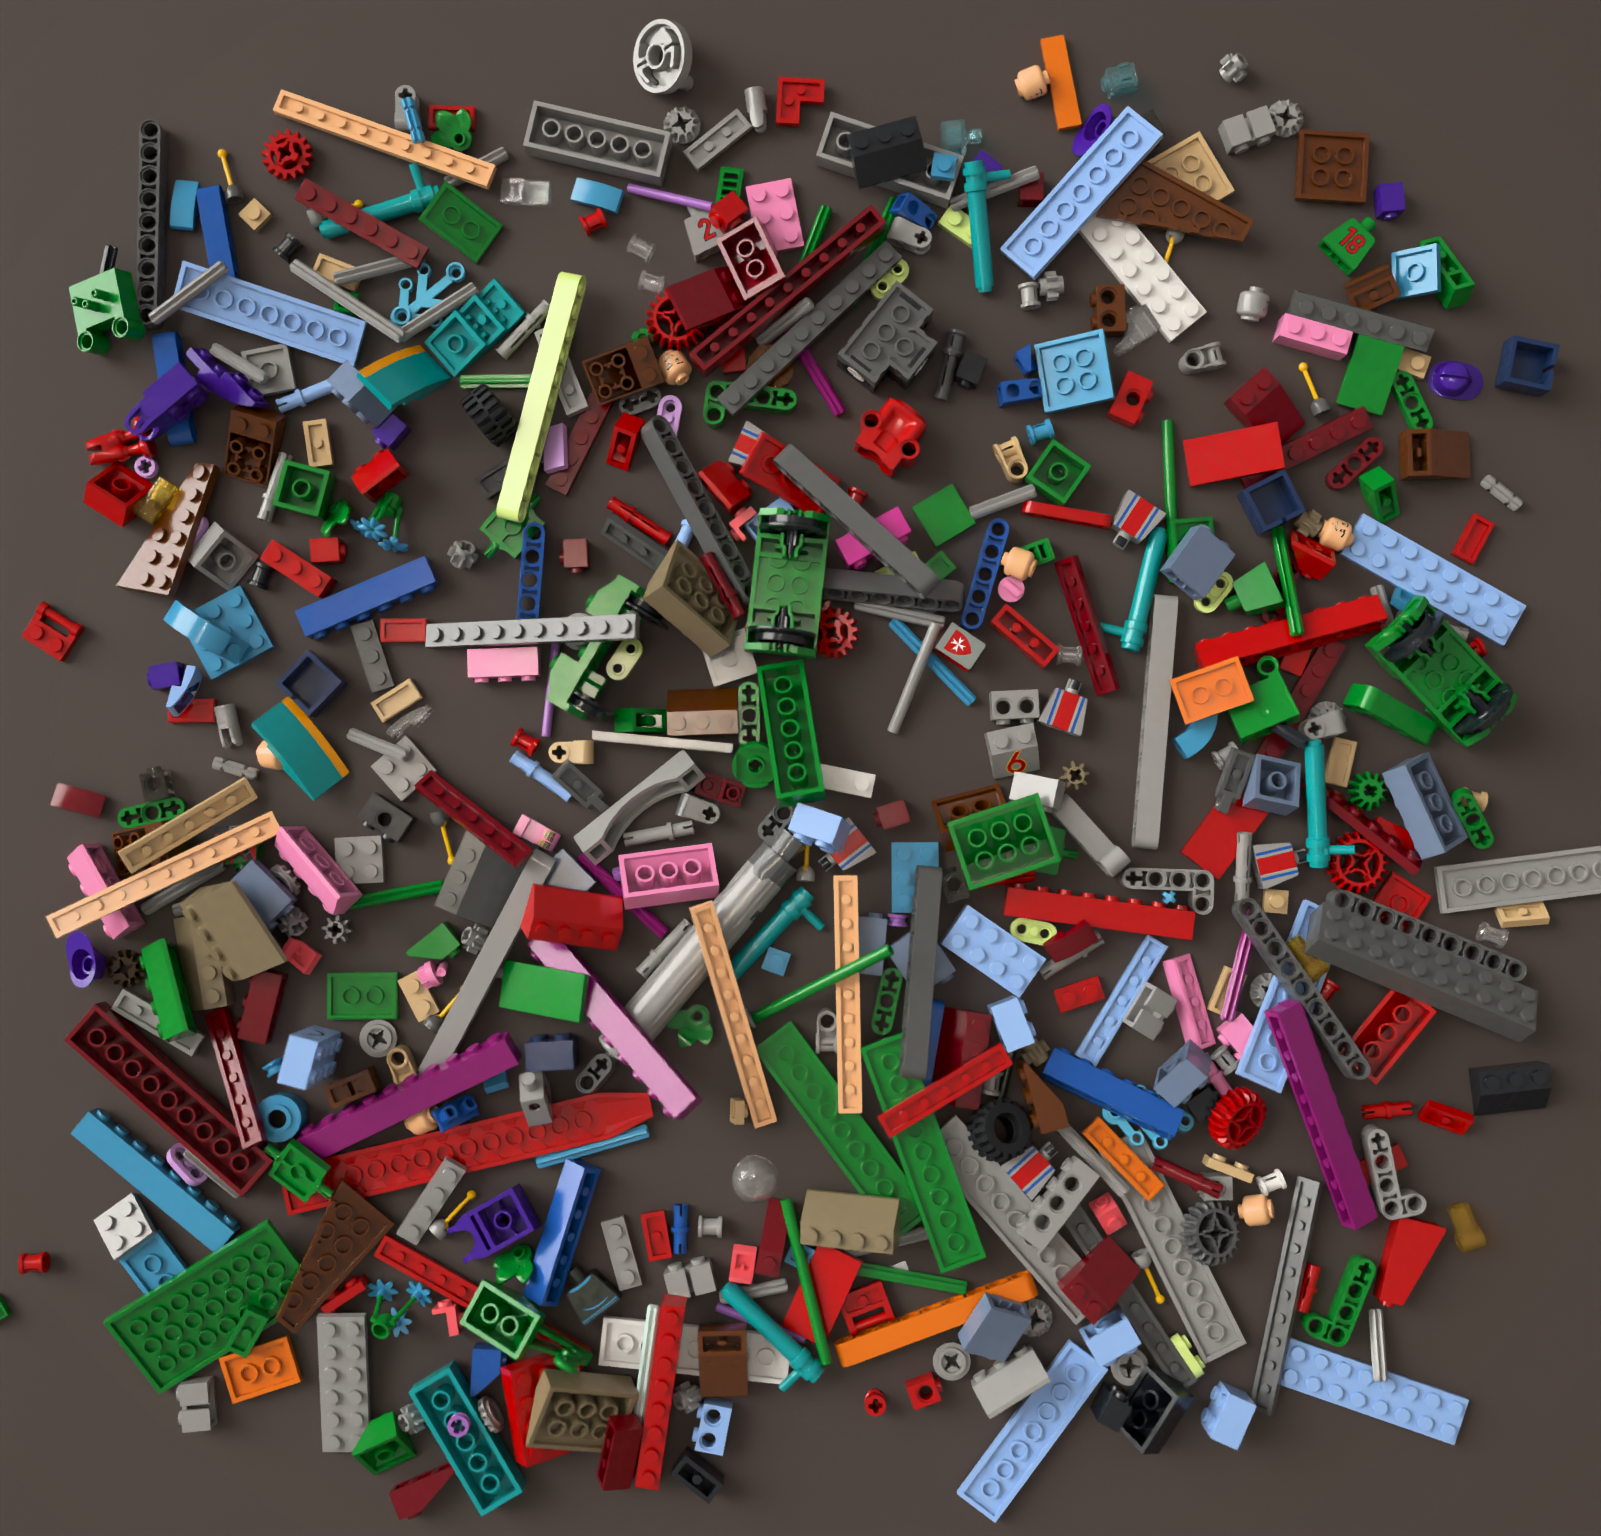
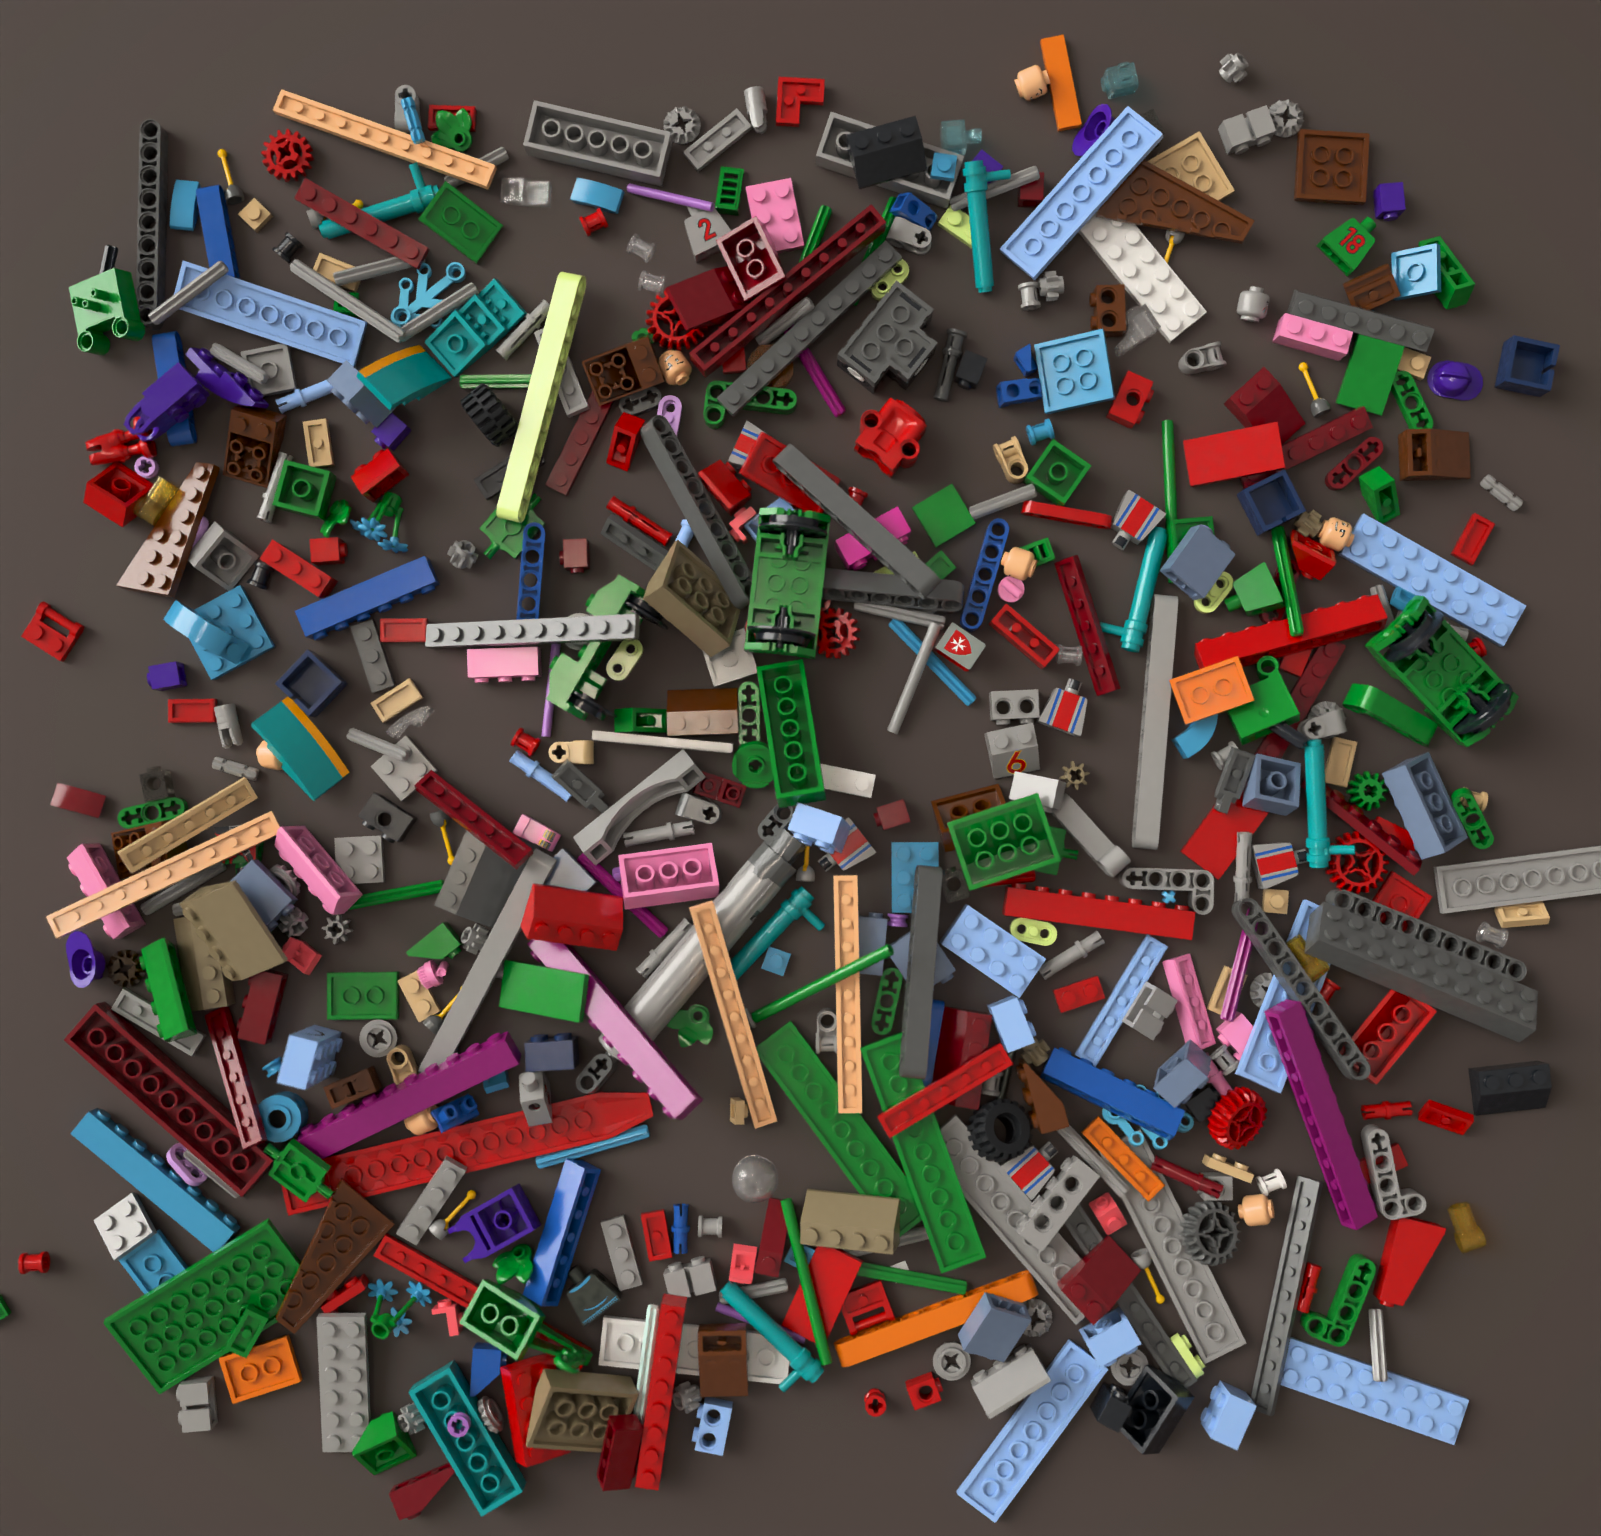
(182, 695): light blue slope -> none
(556, 449): lavender tile -> none
(676, 59): light grey piece -> none
(697, 1475): black brick -> none
(723, 586): dark red pin -> none
(728, 213): red brick -> none
(1070, 943): dark red slope -> none

